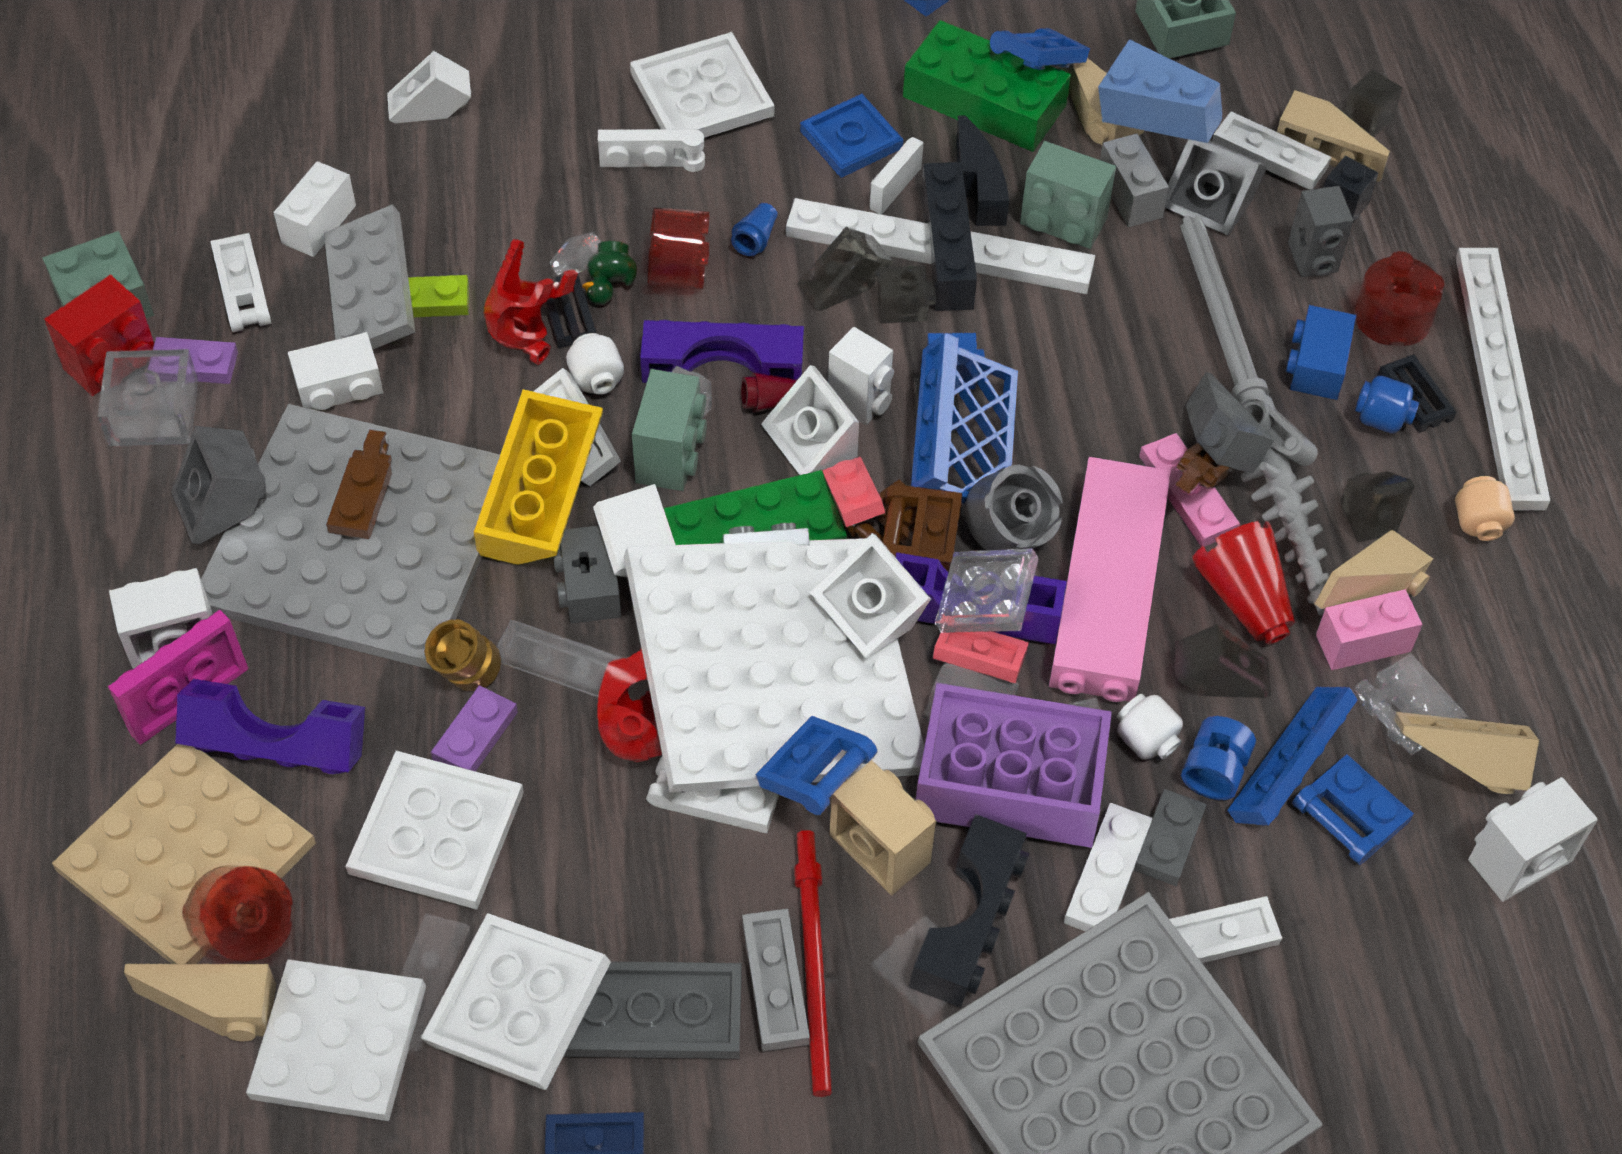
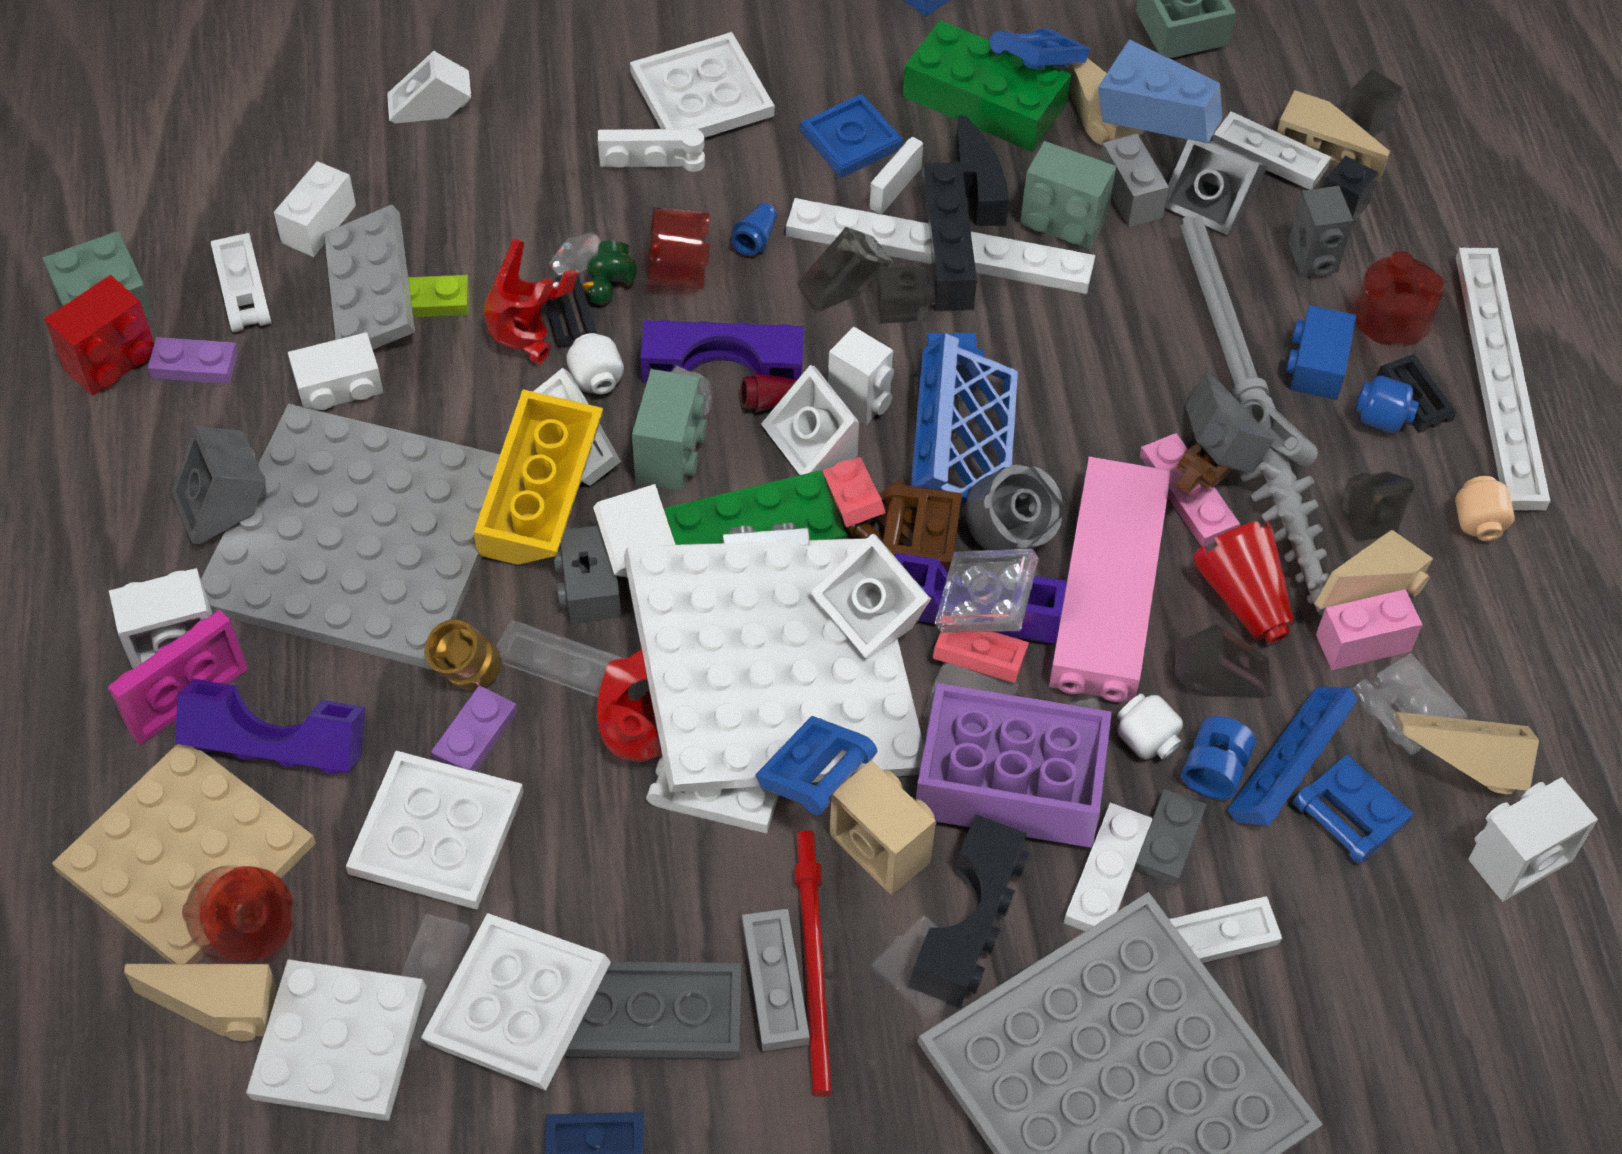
(148, 397): clear brick -> none
(362, 489): reddish brown hinge -> none

